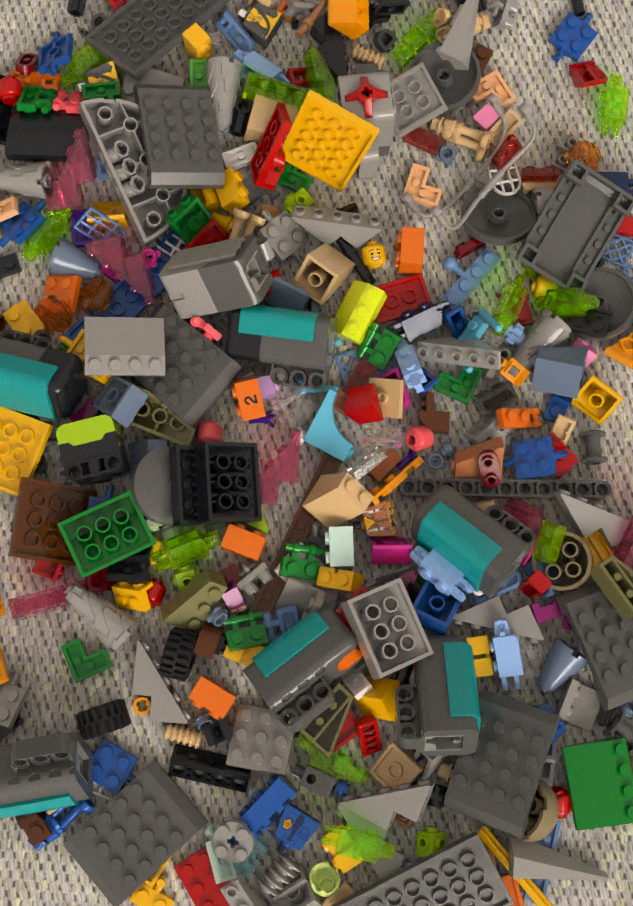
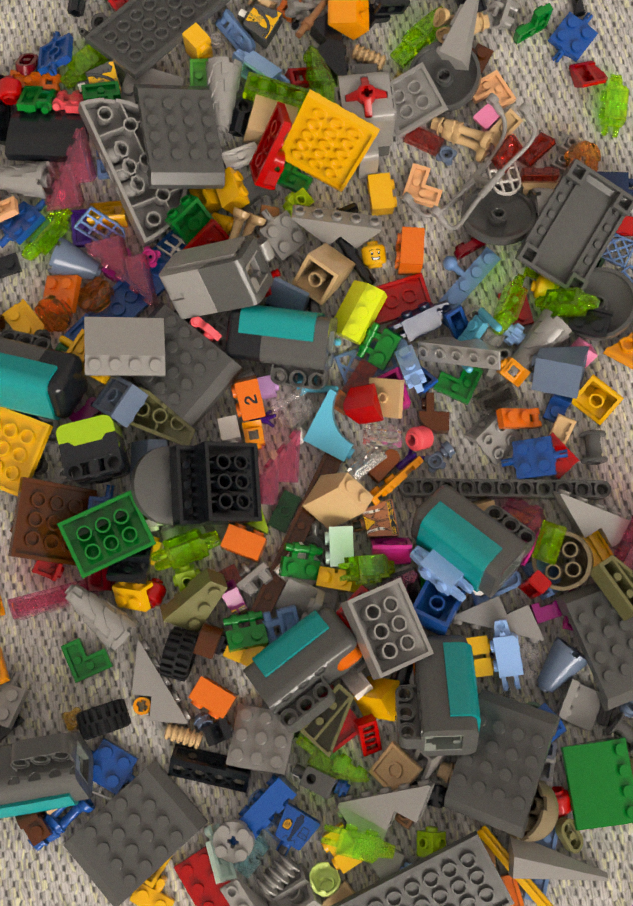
(67, 716): none -> clear yellow plate
(209, 431): coral head -> none
(217, 616): sand blue plate -> none
(229, 429): none -> white brick
(254, 433): none -> light orange window
(284, 511): none -> dark green plate
(367, 567): none -> clear neon green hinge
(380, 194): none -> yellow brick
(384, 40): pearl dark grey plate -> none
(466, 461): nougat slope -> none
(489, 469): dark red plate -> none
(538, 22): none -> green plate
(538, 148): none -> clear red plate
(569, 837): none -> olive plate

